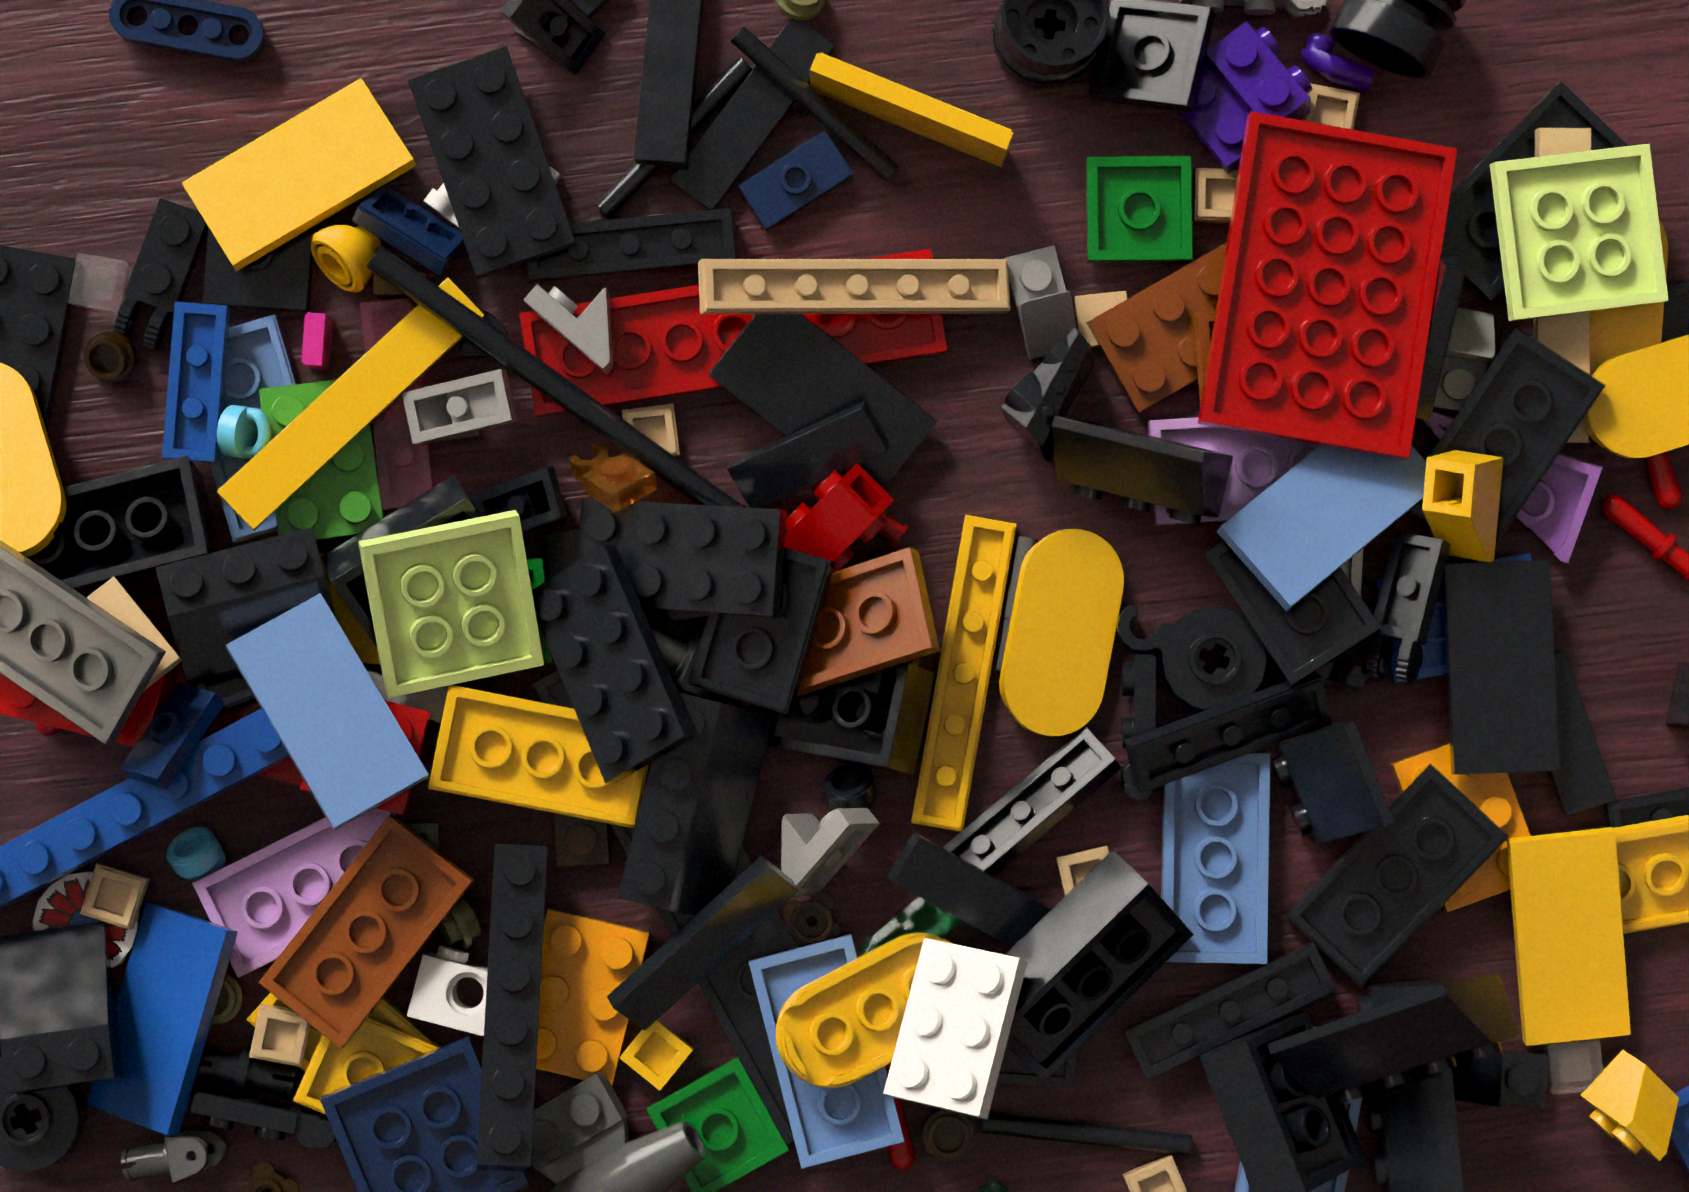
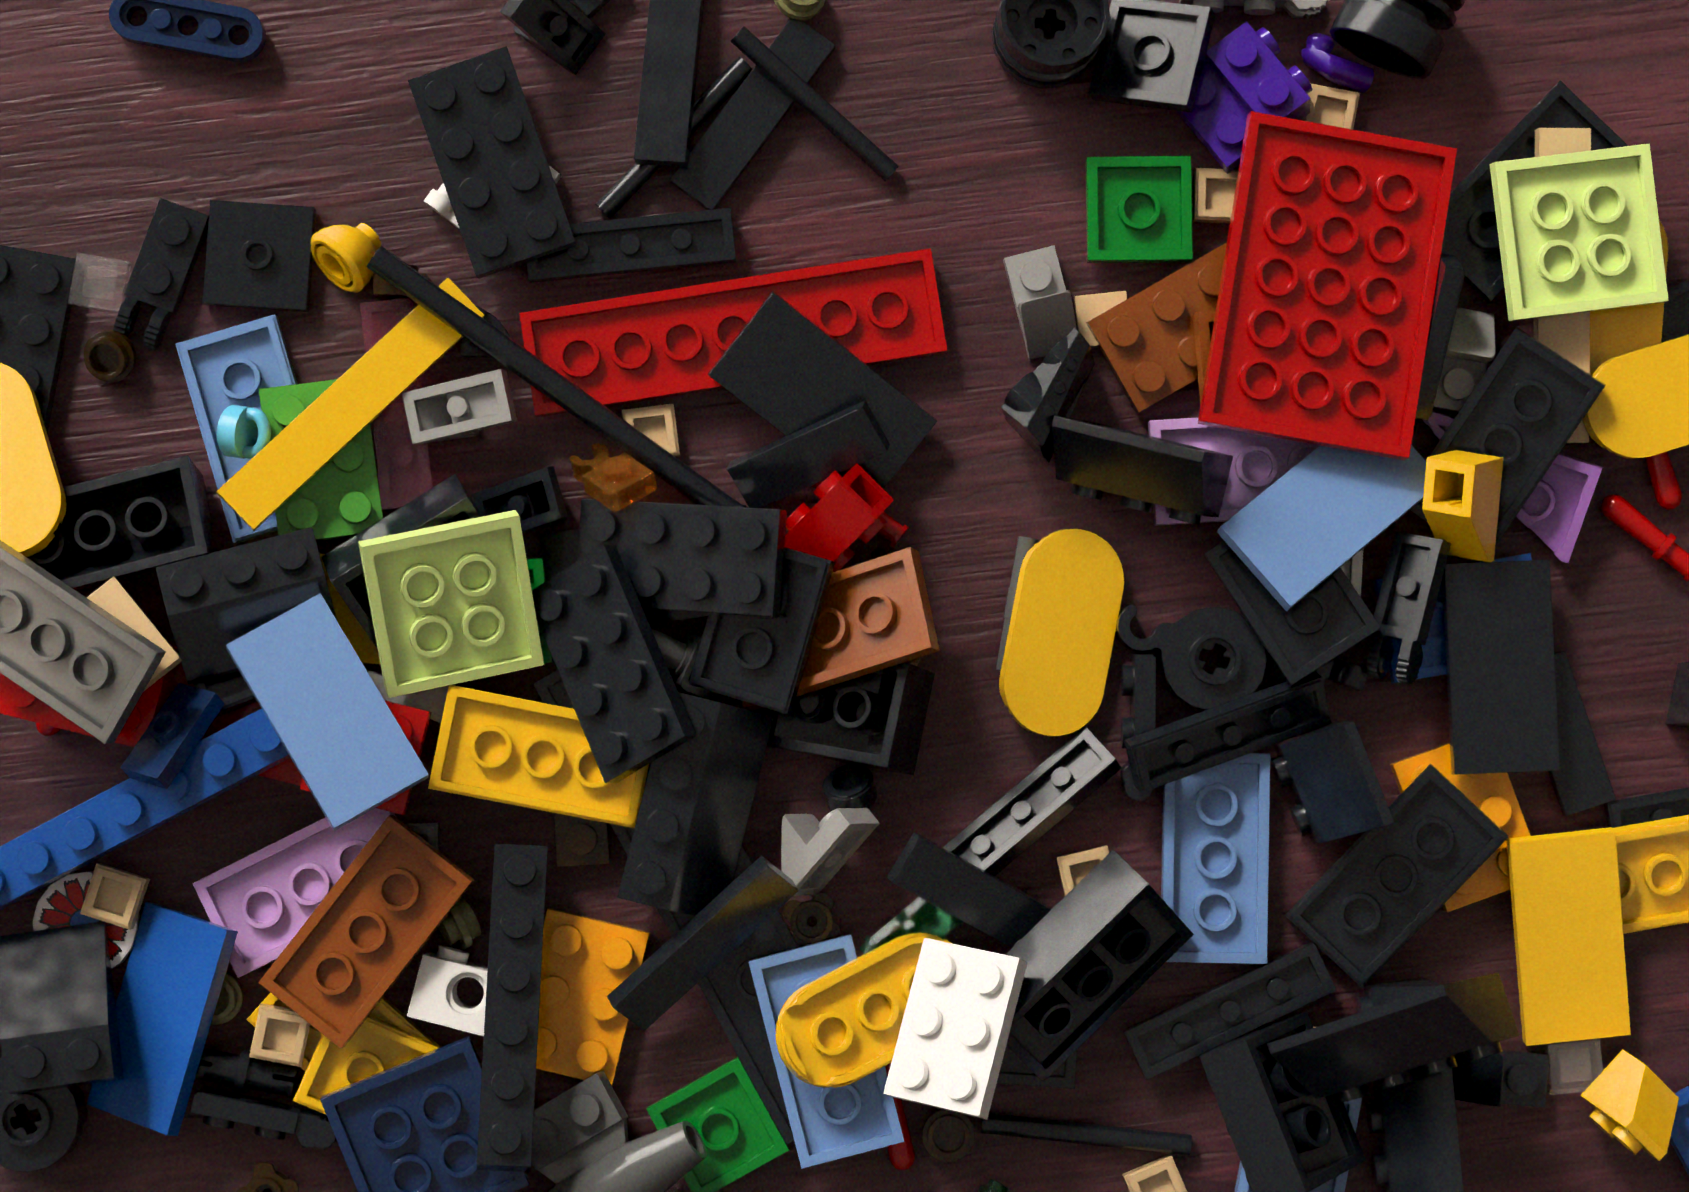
(176, 1156): dark grey piece -> none
(195, 853): medium azure tile -> none
(196, 381): blue plate -> none
(298, 174): yellow tile -> none
(317, 341): dark pink tile -> none
(410, 229): dark blue plate -> none
(588, 333): light grey slope -> none
(656, 1054): yellow plate -> none
(795, 180): dark blue plate -> none
(853, 286): tan tile -> none
(910, 109): yellow tile -> none
(963, 673): yellow tile -> none

